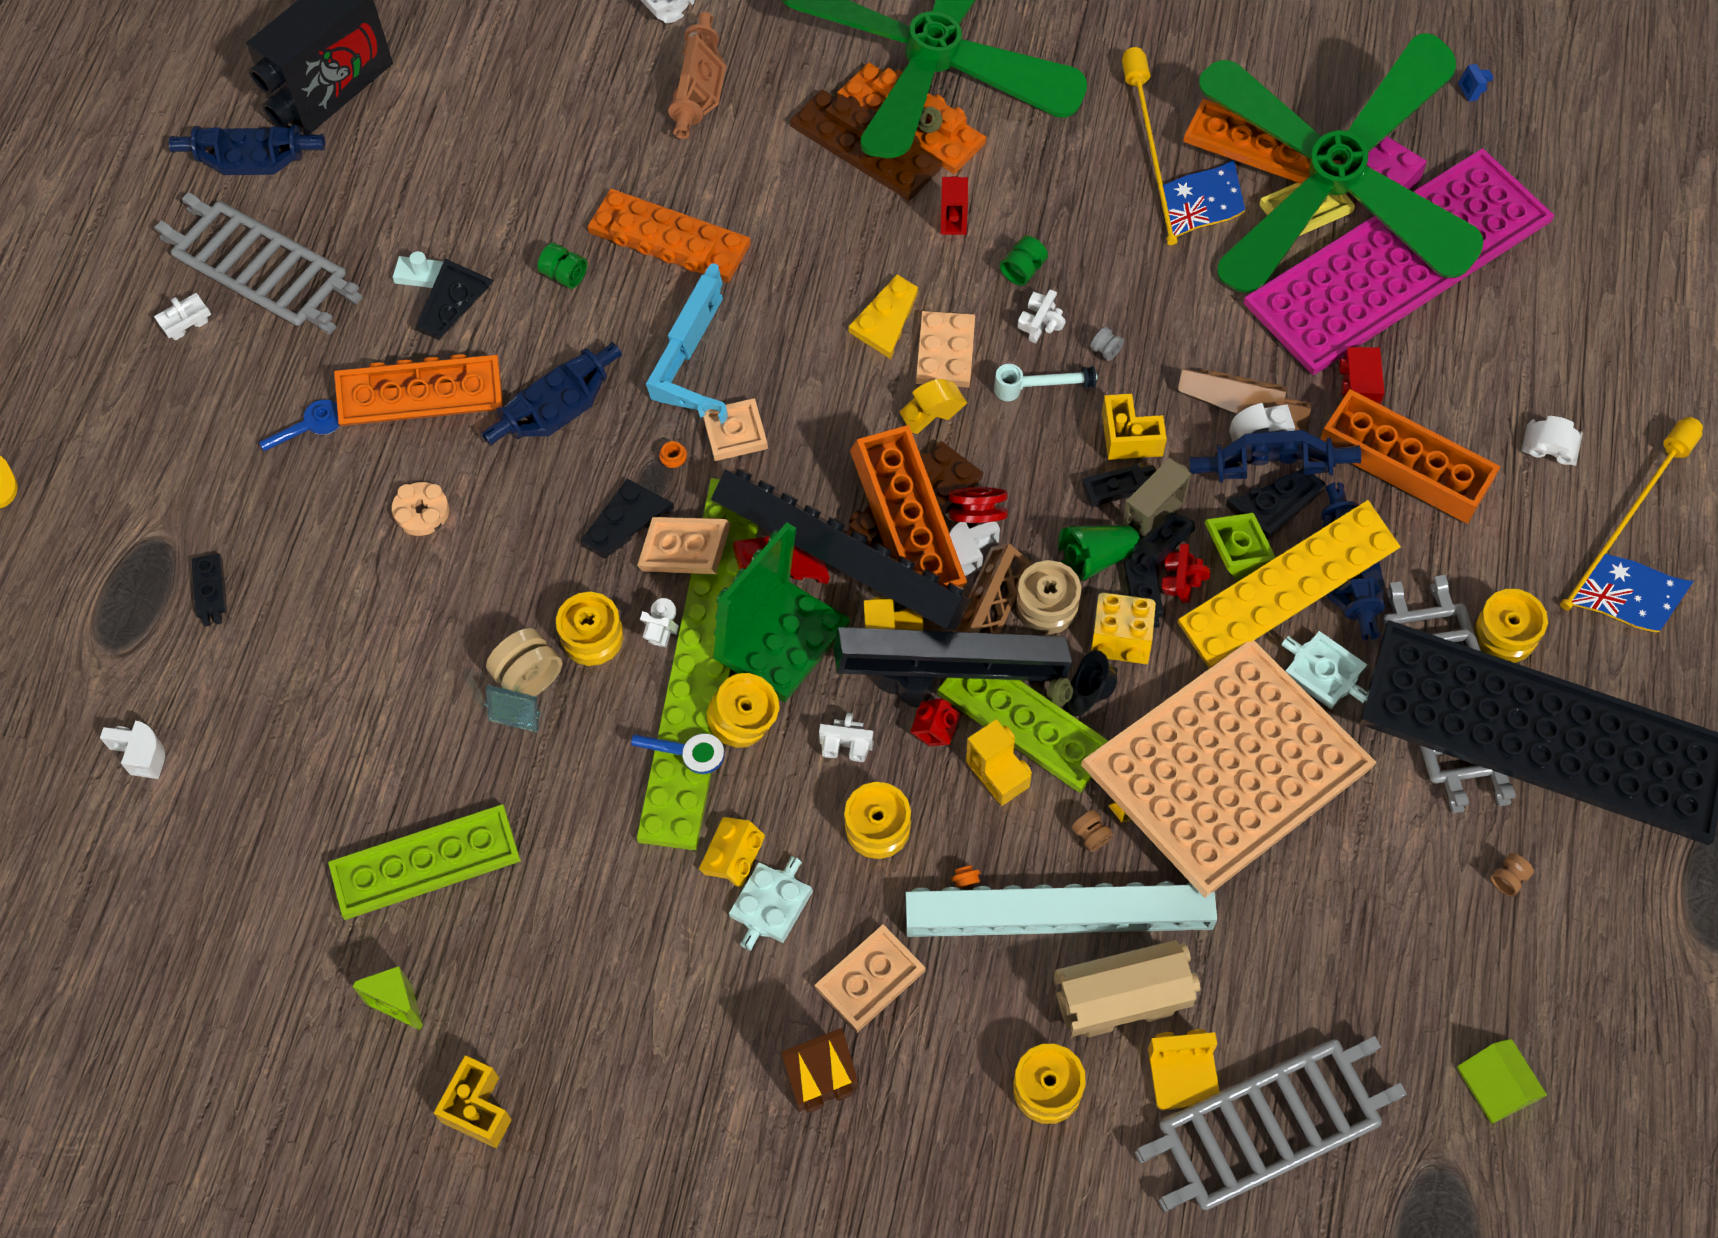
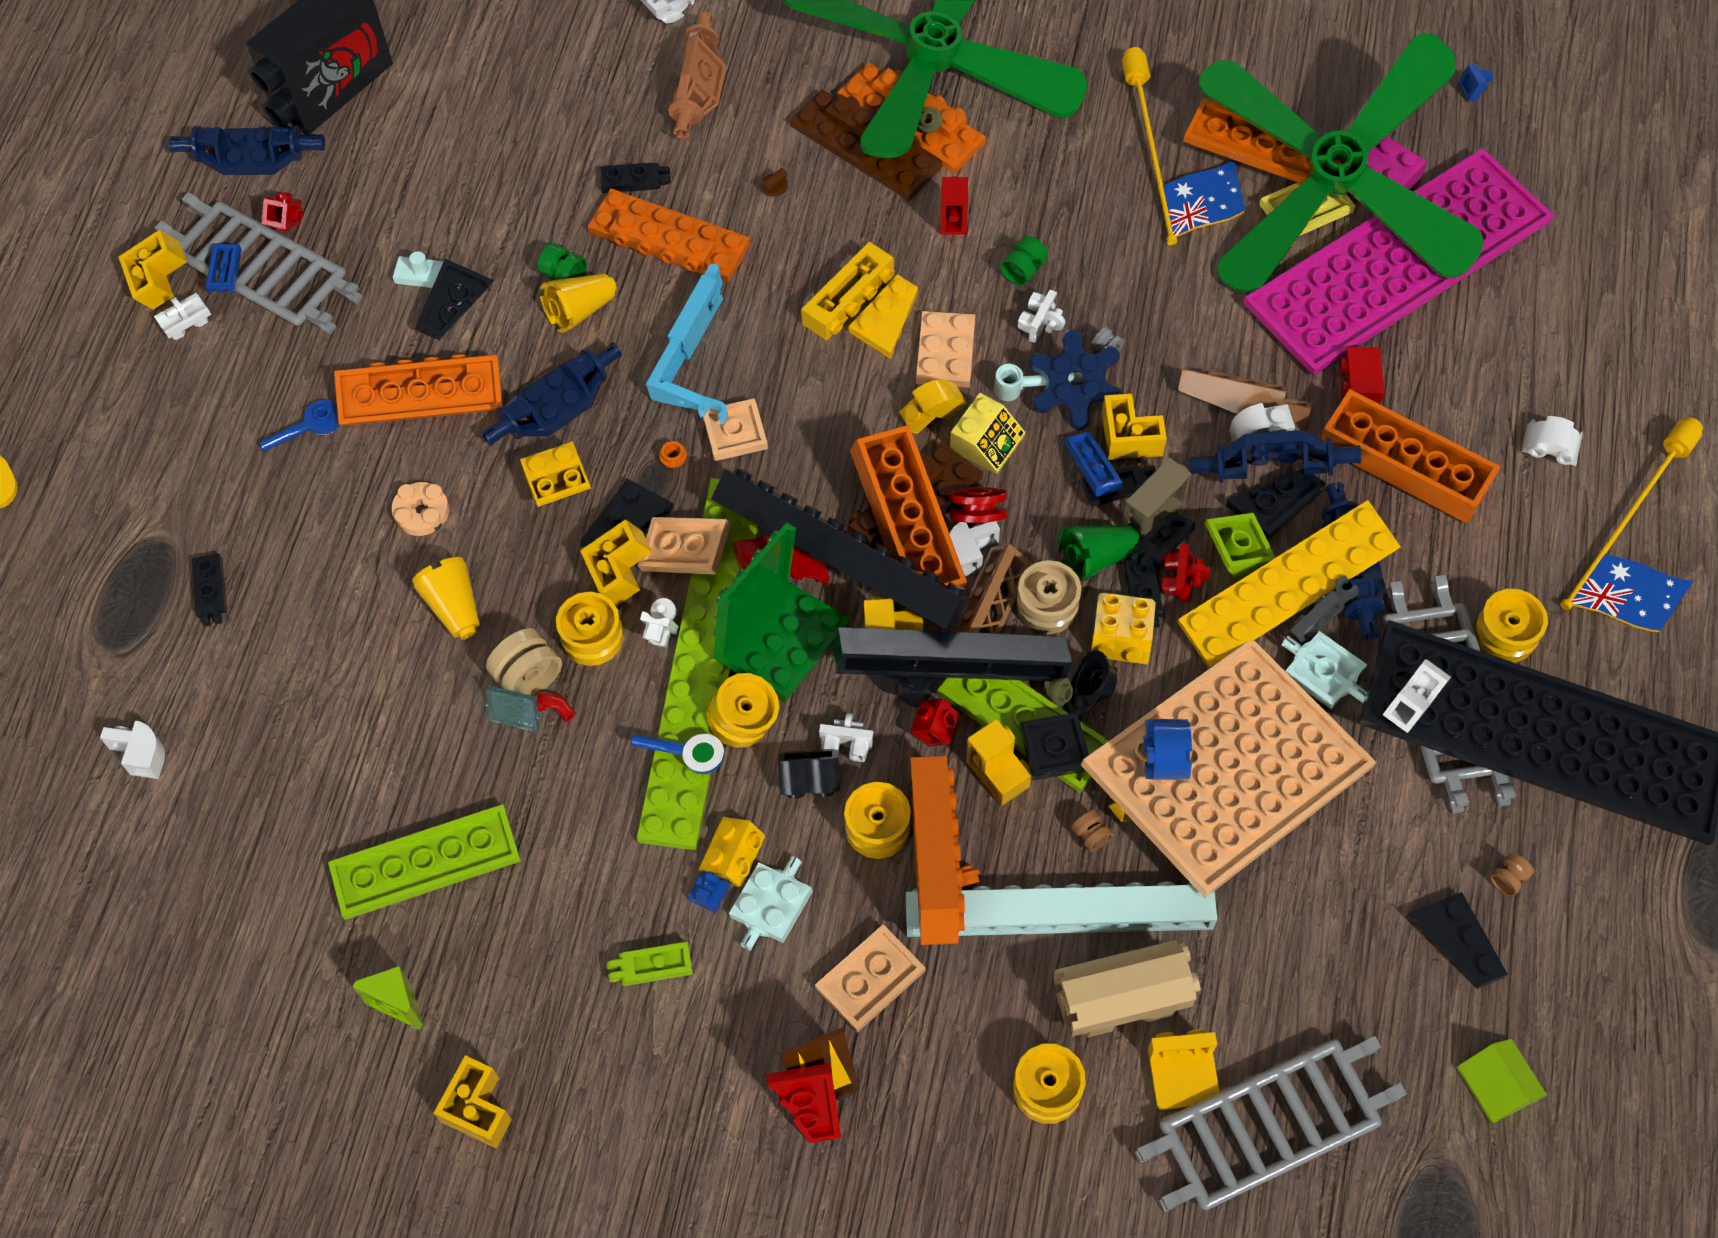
(148, 266): none -> yellow brick
(222, 285): none -> blue tile
(282, 211): none -> red brick
(450, 596): none -> yellow cone
(555, 474): none -> yellow slope
(556, 702): none -> red arm
(576, 298): none -> yellow cone
(612, 557): none -> yellow brick
(634, 177): none -> black hinge
(651, 964): none -> lime hinge
(708, 891): none -> blue tile
(776, 183): none -> reddish brown plate
(809, 773): none -> black brick
(810, 1099): none -> red wing
(848, 291): none -> yellow brick
(936, 851): none -> orange brick
(986, 434): none -> light yellow slope
(1054, 745): none -> black plate
(1061, 391): none -> dark blue plate
(1093, 463): none -> blue tile
(1167, 749): none -> blue brick
(1324, 611): none -> dark grey plate
(1416, 695): none -> white brick
(1460, 937): none -> black wing

